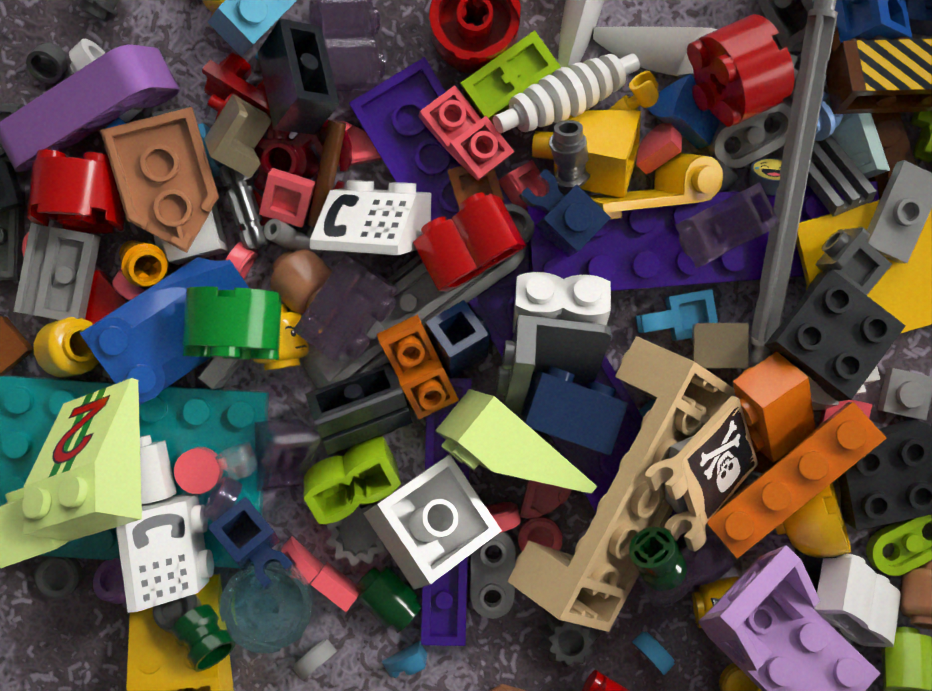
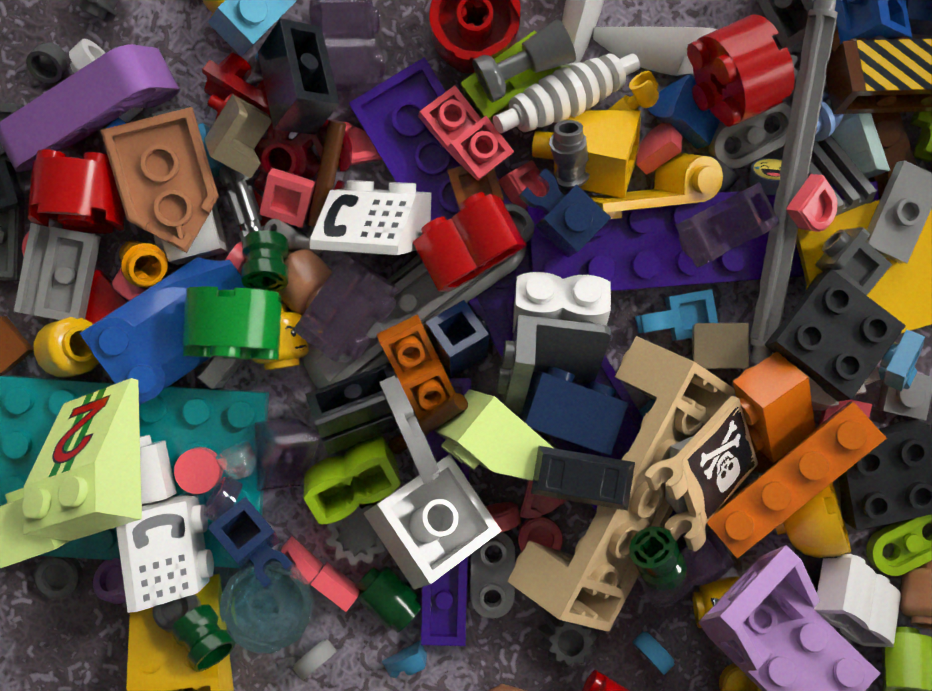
(265, 260): none -> dark green wheel
(410, 429): none -> light grey tile
(433, 420): none -> reddish brown piece
(542, 51): none -> dark grey piece
(583, 478): none -> black tile
(814, 204): none -> coral tile
(899, 362): none -> dark azure plate

